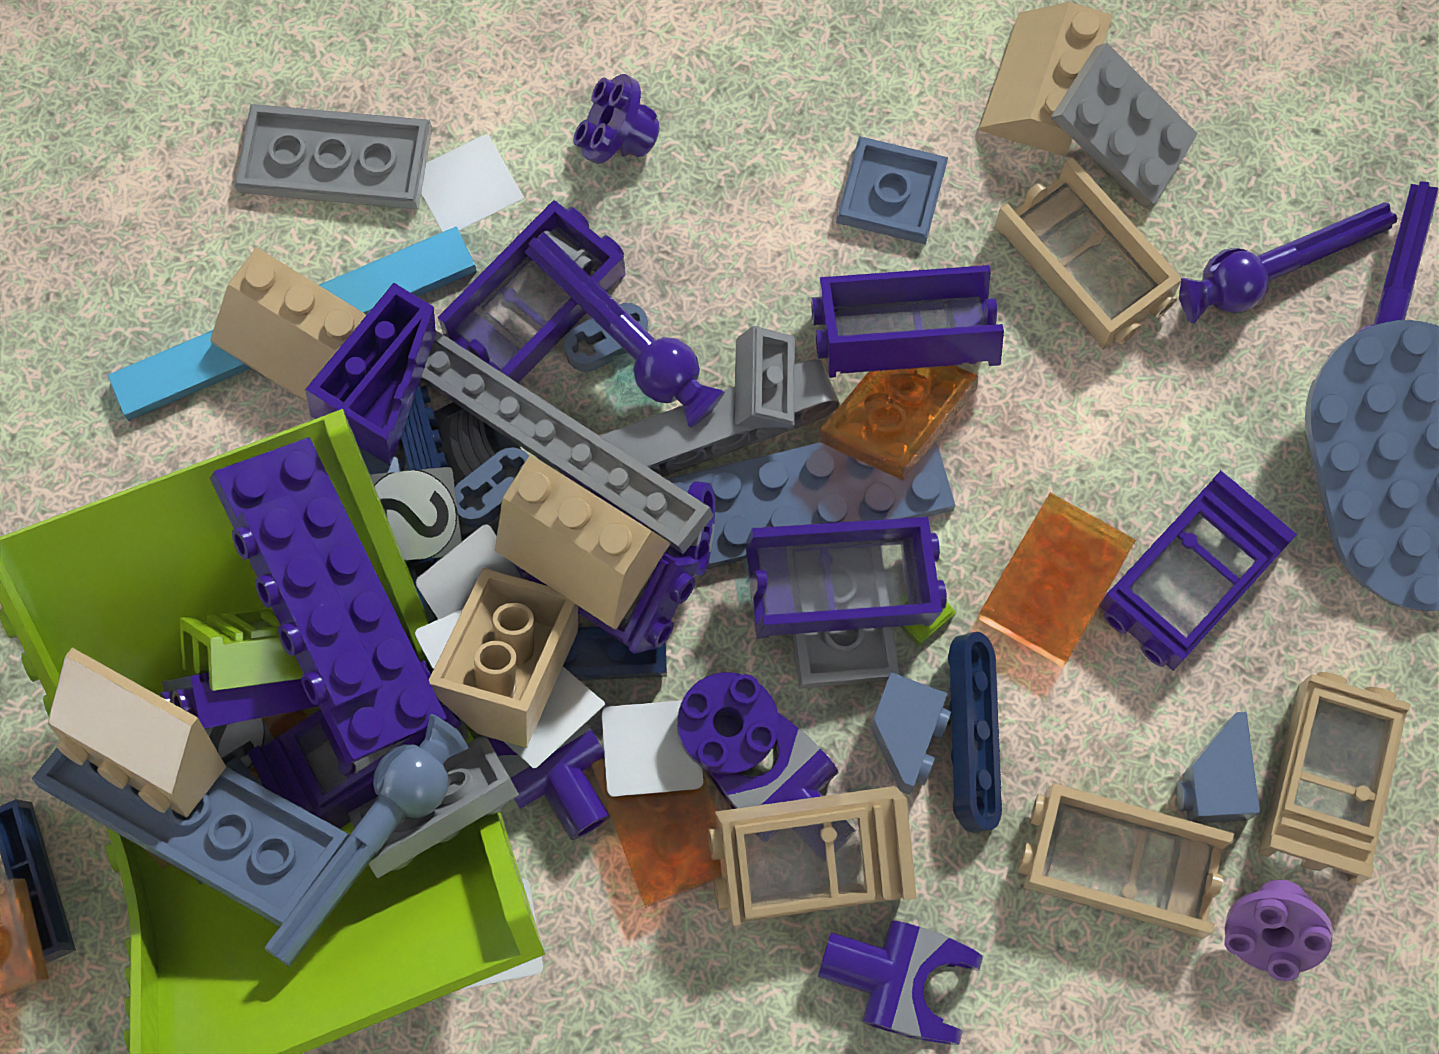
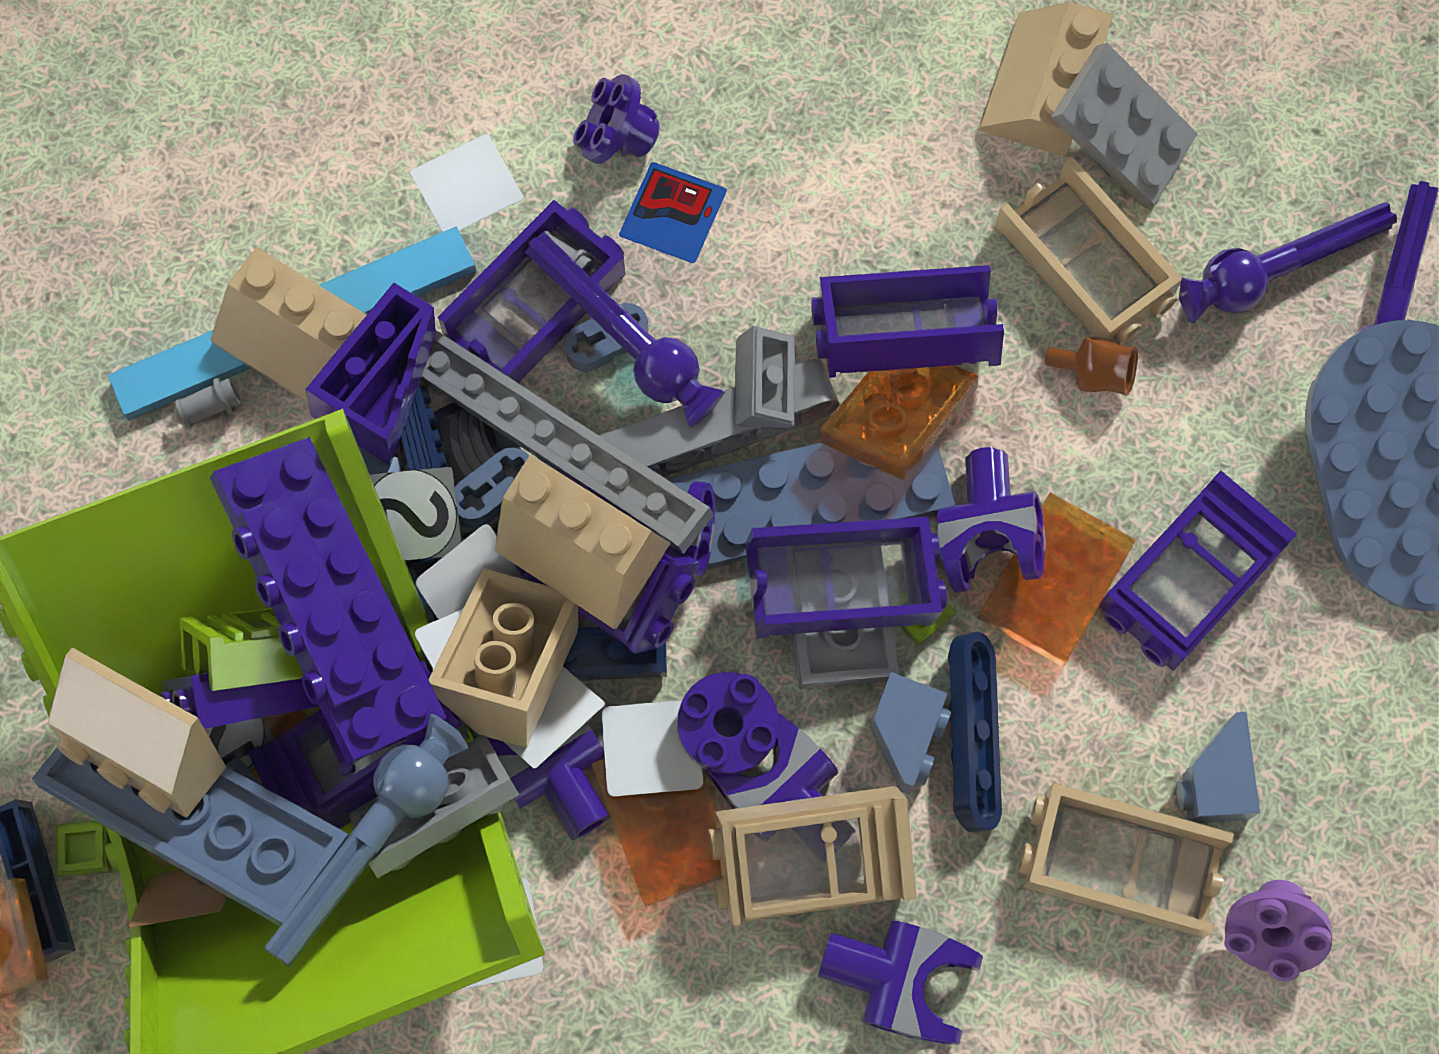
(81, 849): none -> lime tile
(175, 897): none -> medium nougat sticker
(208, 402): none -> light grey pin
(334, 156): light grey tile -> none
(673, 212): none -> sticker
(892, 190): sand blue tile -> none
(990, 522): none -> dark purple connector
(1098, 365): none -> dark orange piece
(1335, 775): tan door -> none

